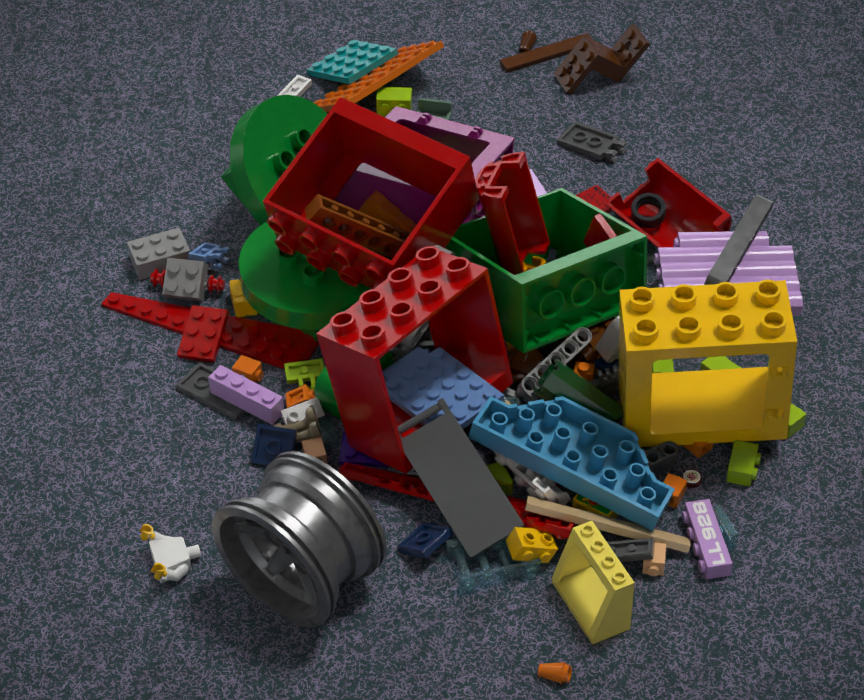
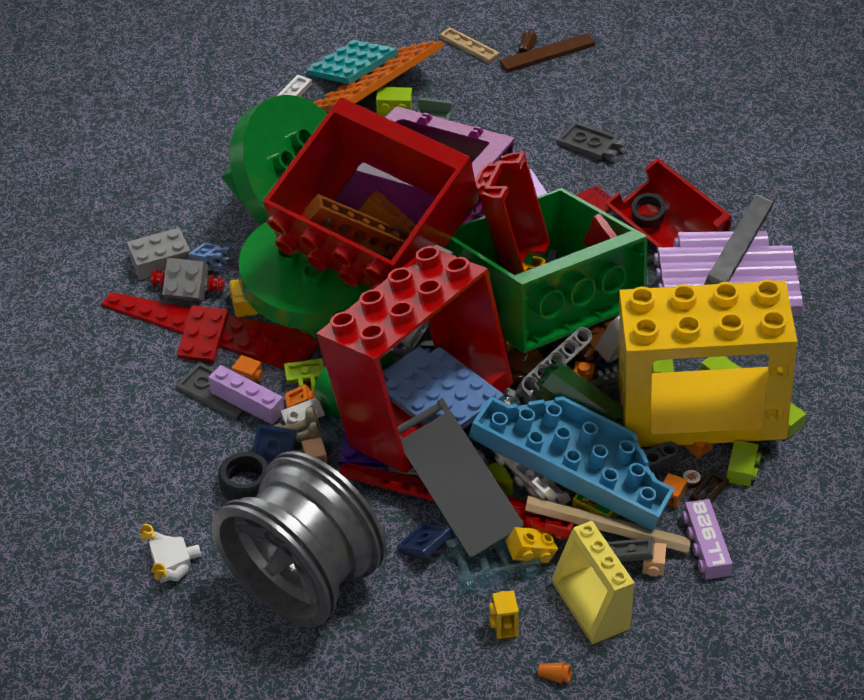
(239, 463): none -> black tyre
(469, 45): none -> tan tile
(504, 614): none -> yellow brick
(607, 61): reddish brown bracket -> none
(694, 496): none -> dark brown tile
(727, 529): clear light blue tile -> none

